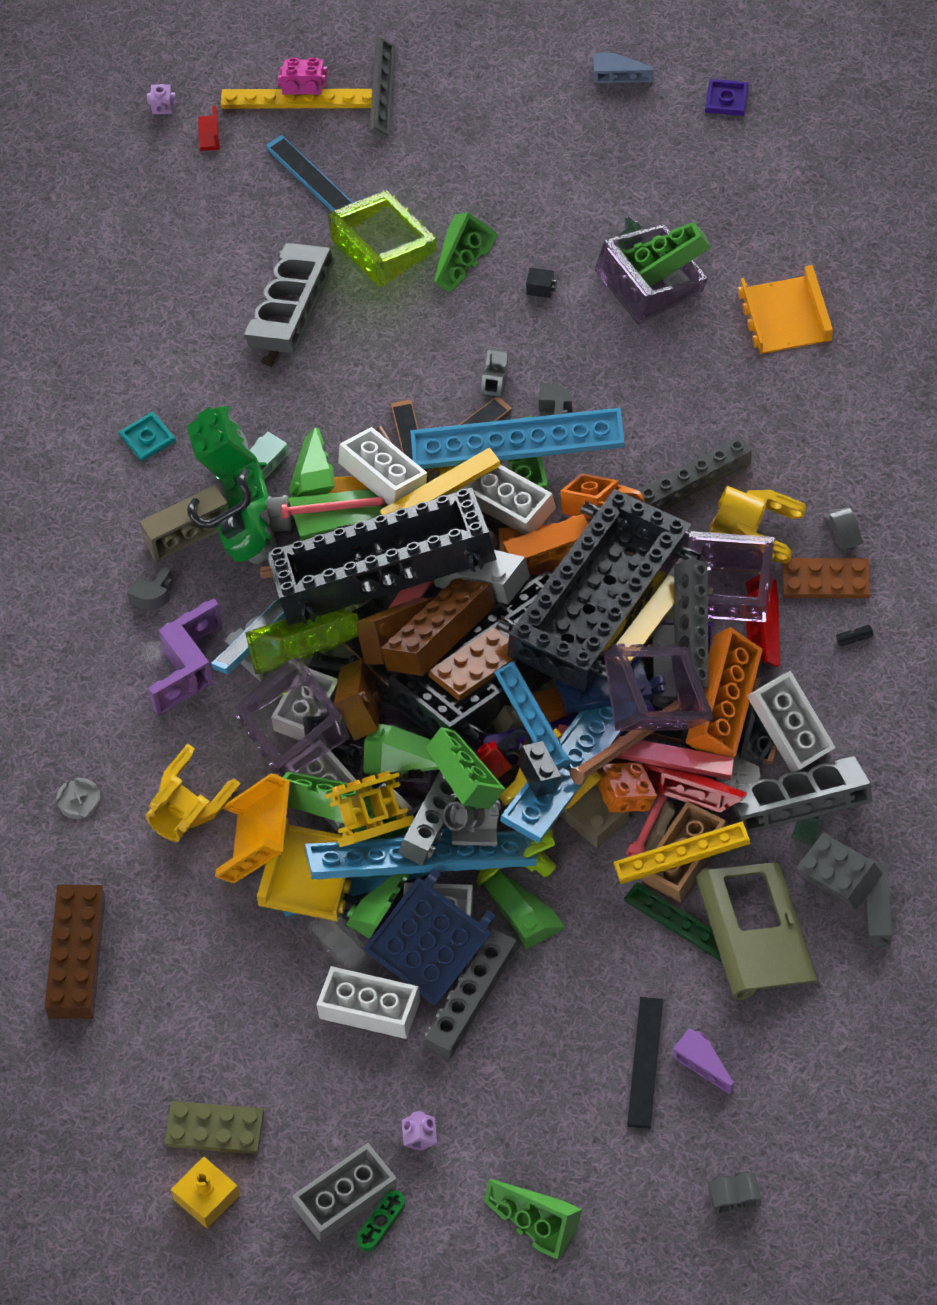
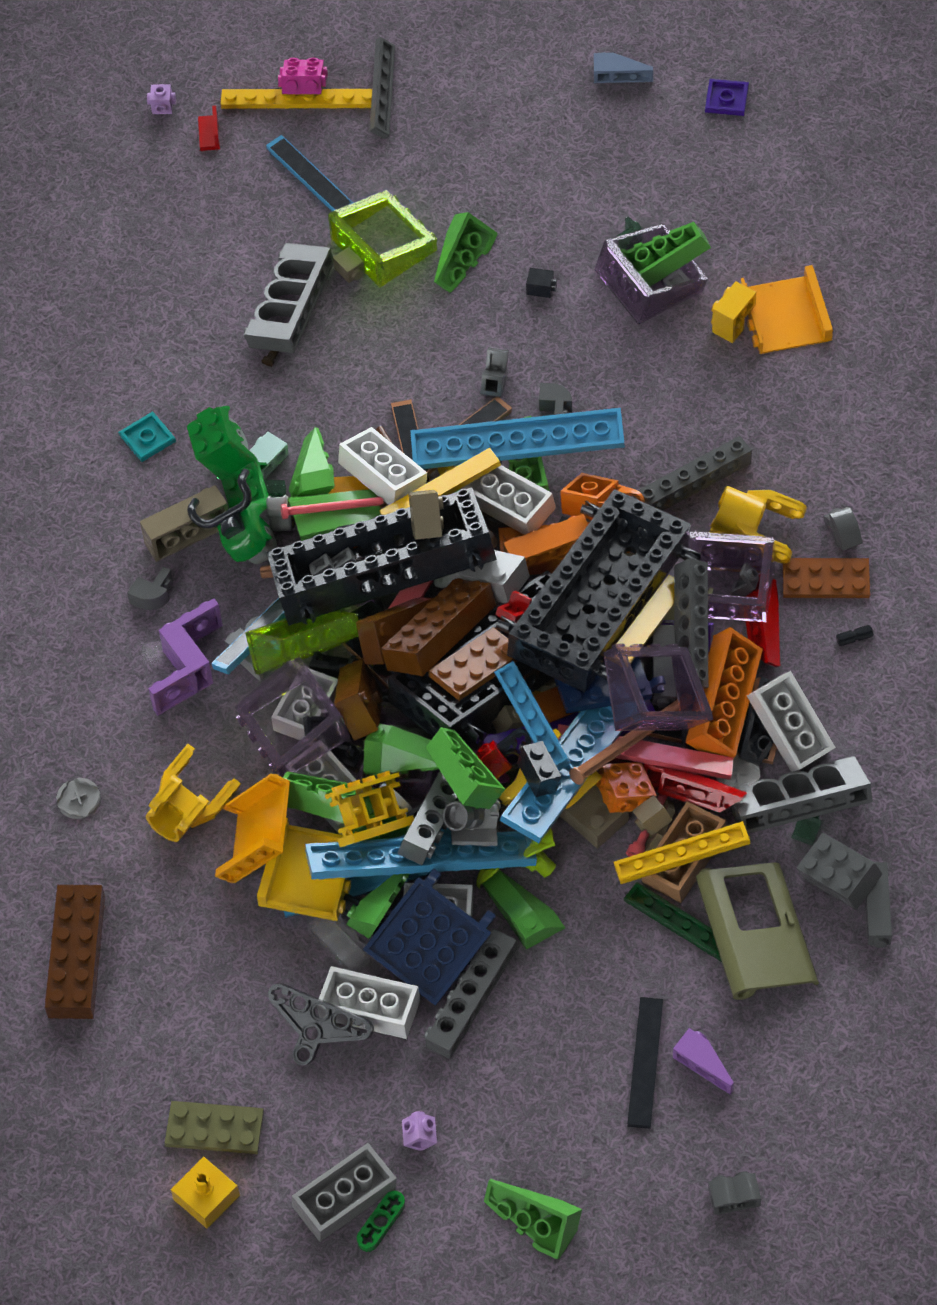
(275, 488): none -> clear green bracket
(304, 1018): none -> black beam
(325, 562): none -> dark grey slope
(349, 265): none -> dark tan brick
(425, 514): none -> dark tan brick
(515, 607): none -> red bracket
(651, 816): none -> dark tan brick
(731, 310): none -> yellow brick
(747, 582): none -> dark grey bracket

